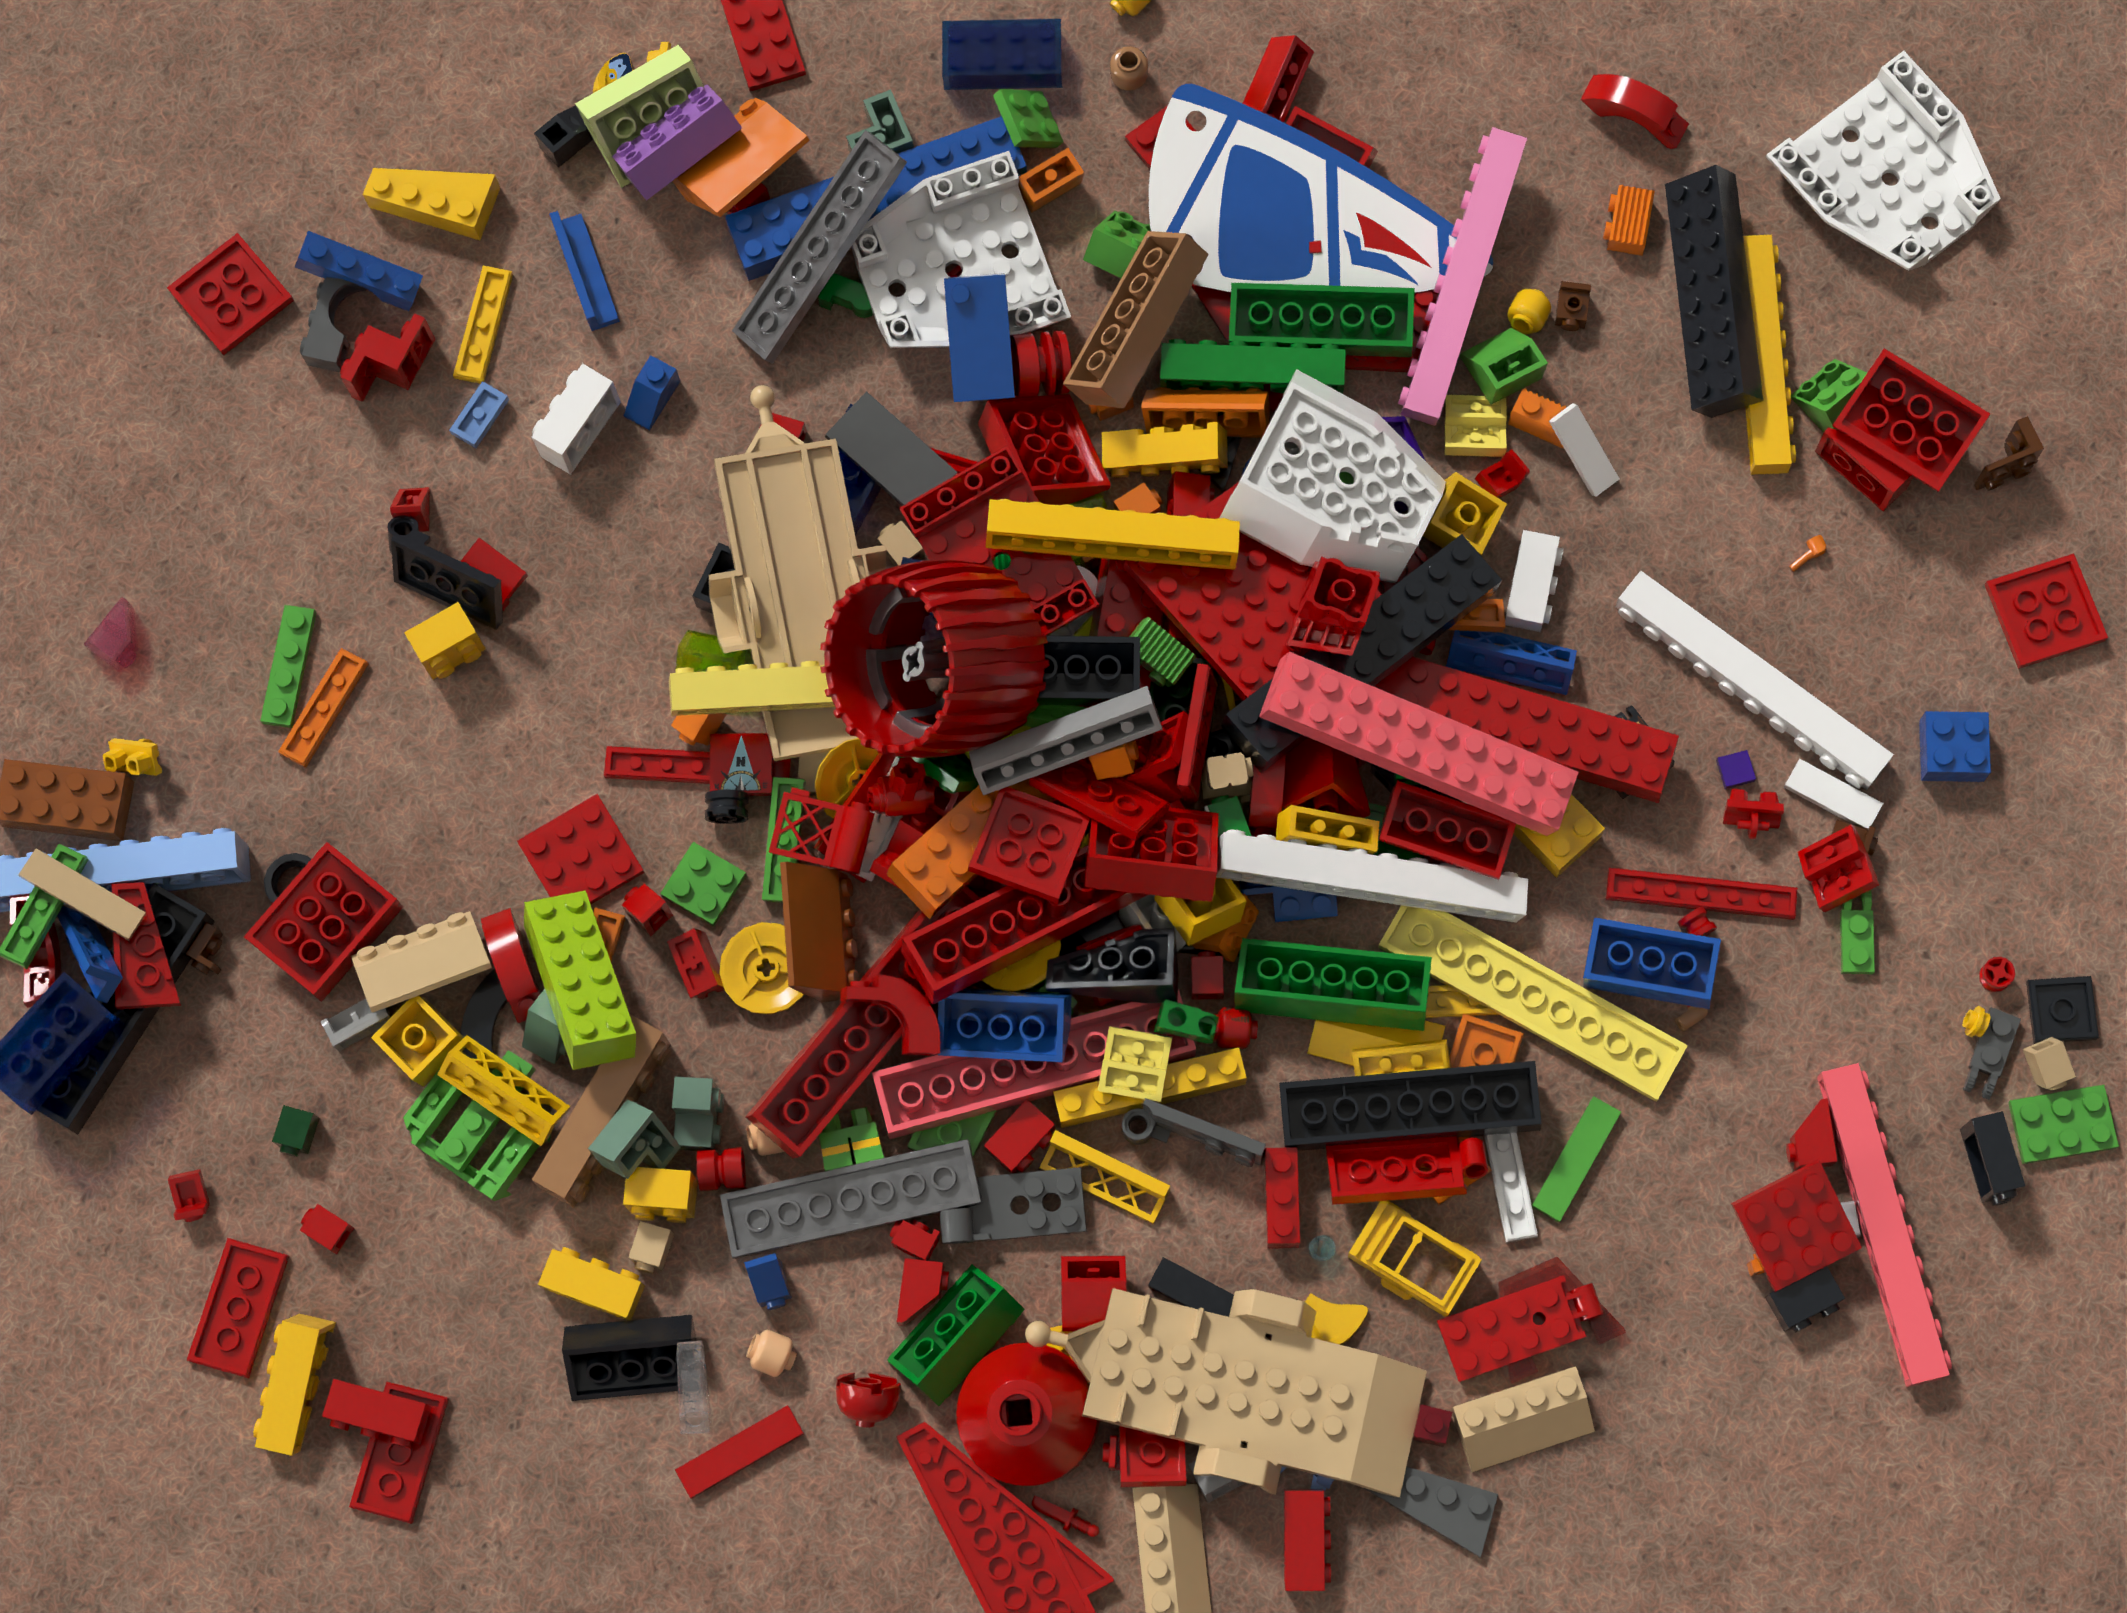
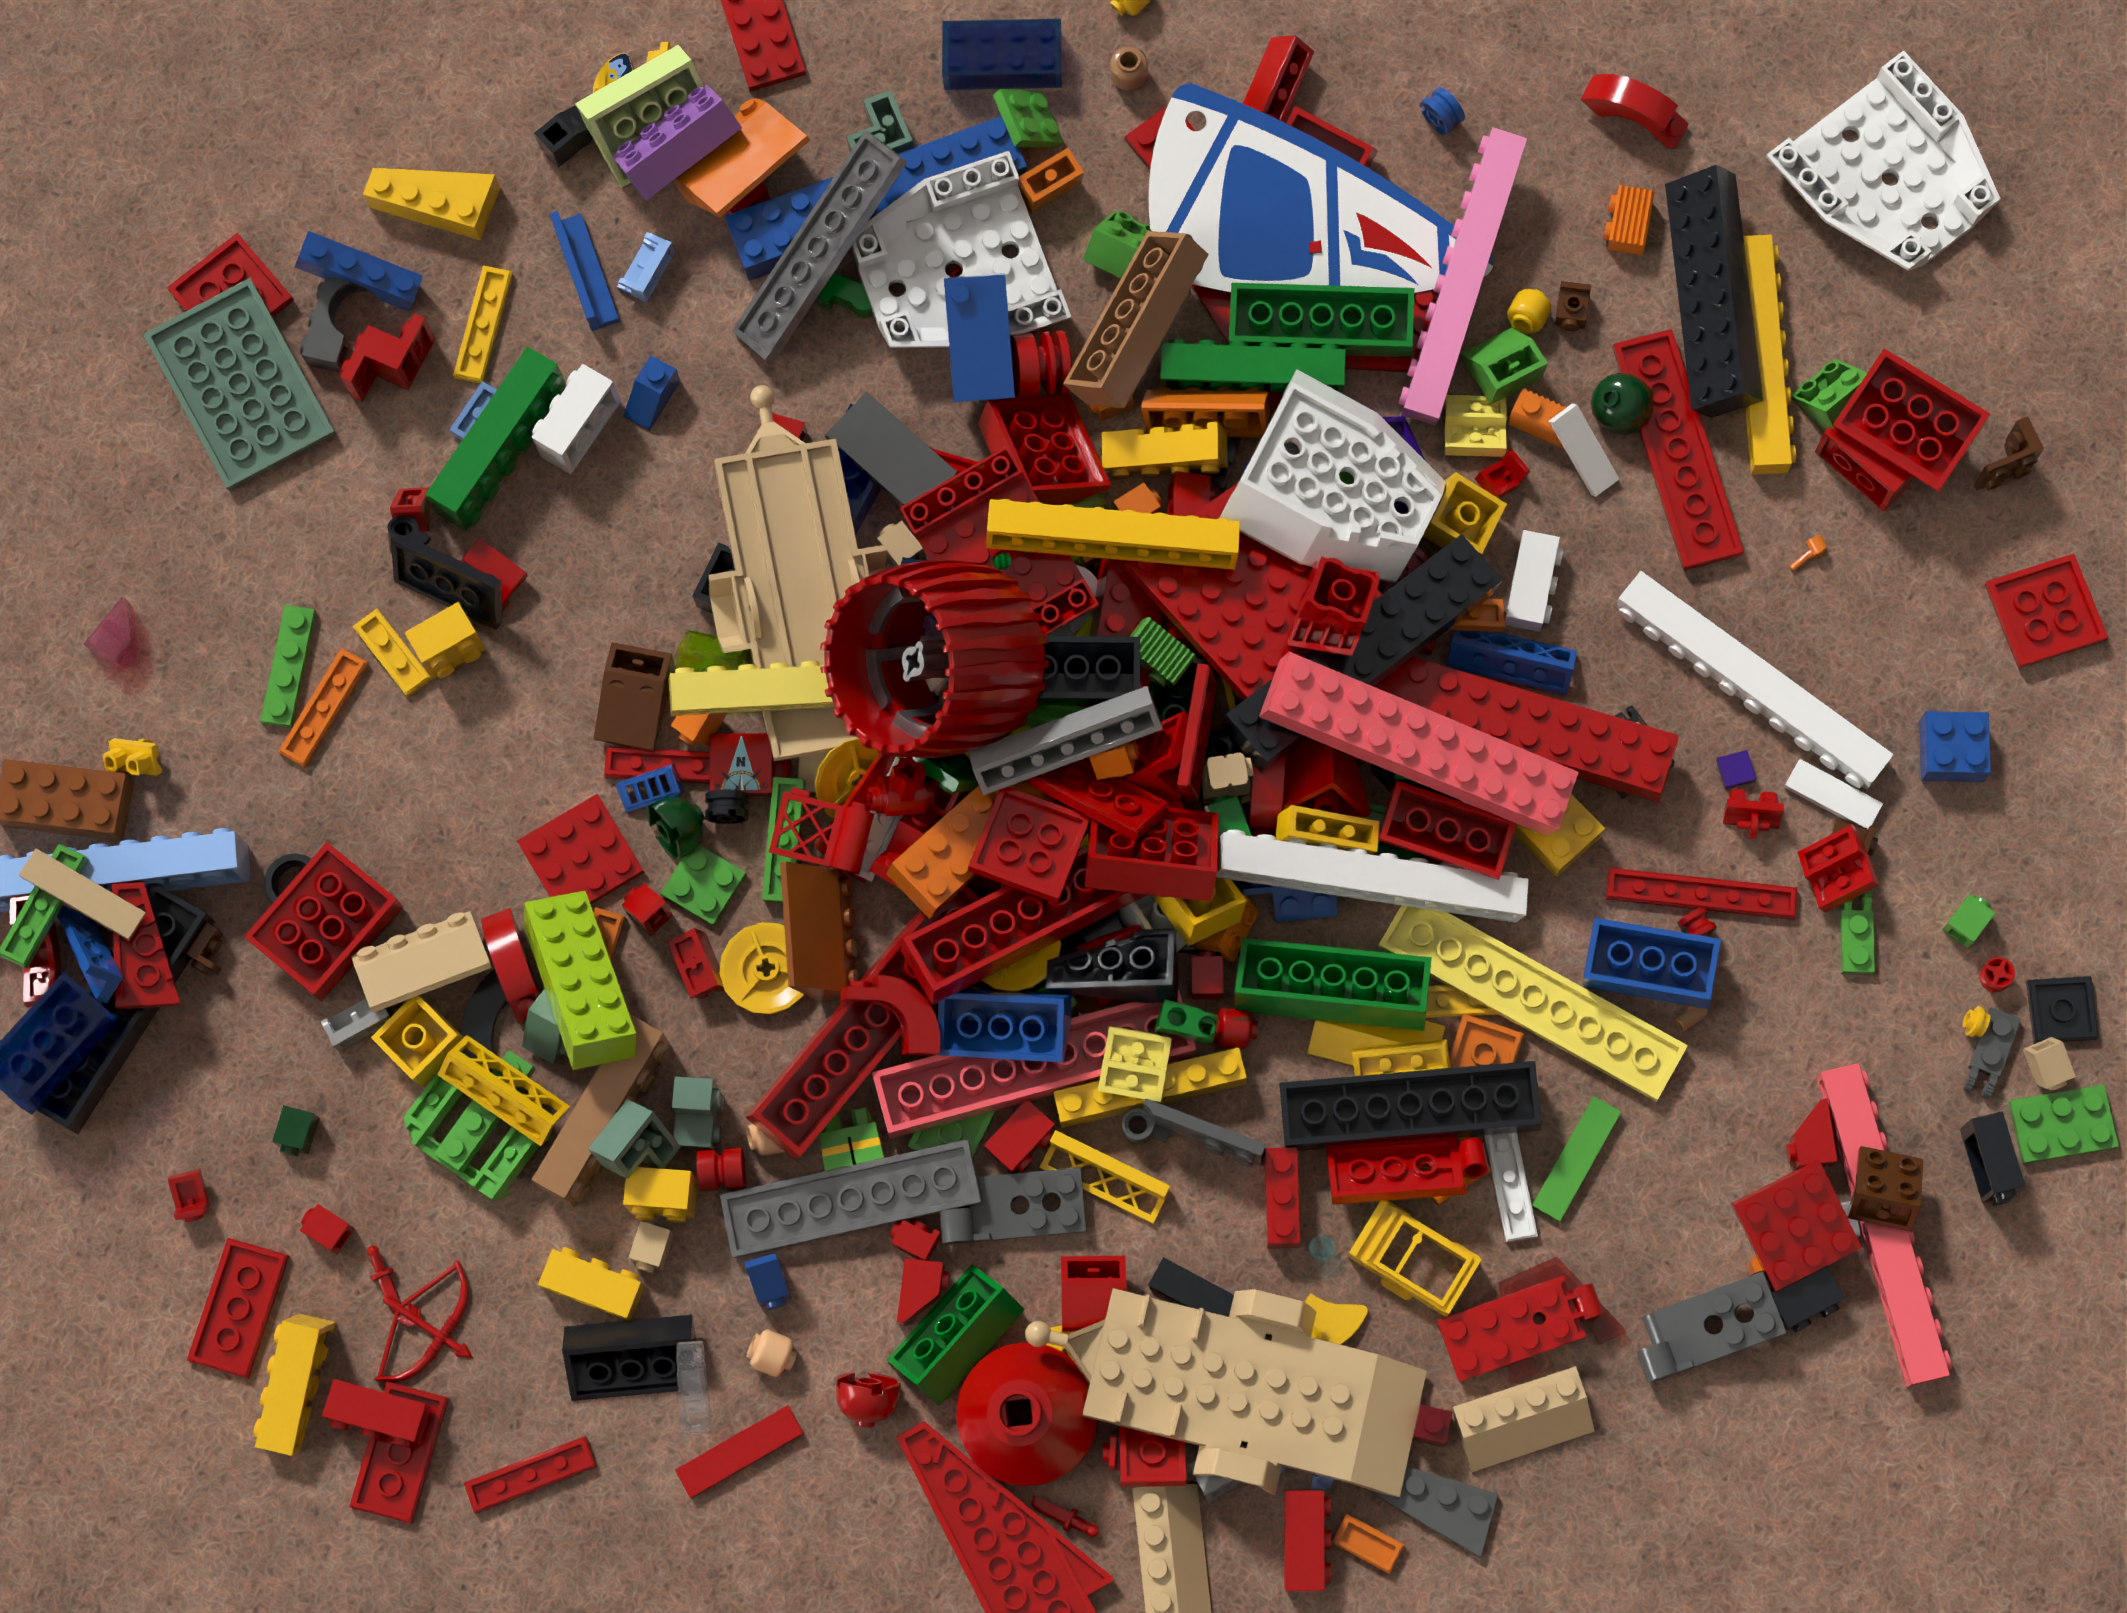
(239, 384): none -> sand green plate
(382, 1274): none -> red piece
(392, 652): none -> yellow tile
(412, 1316): none -> red piece
(496, 440): none -> green brick
(530, 1474): none -> red tile
(633, 696): none -> reddish brown slope
(647, 267): none -> light blue hinge
(672, 778): none -> blue slope
(677, 824): none -> dark green cylinder
(1368, 1543): none -> orange tile
(1442, 110): none -> blue wheel
(1622, 403): none -> dark green cylinder
(1680, 454): none -> red plate
(1681, 1334): none -> dark grey hinge
(1887, 1189): none -> reddish brown bracket
(1969, 920): none -> bright green brick

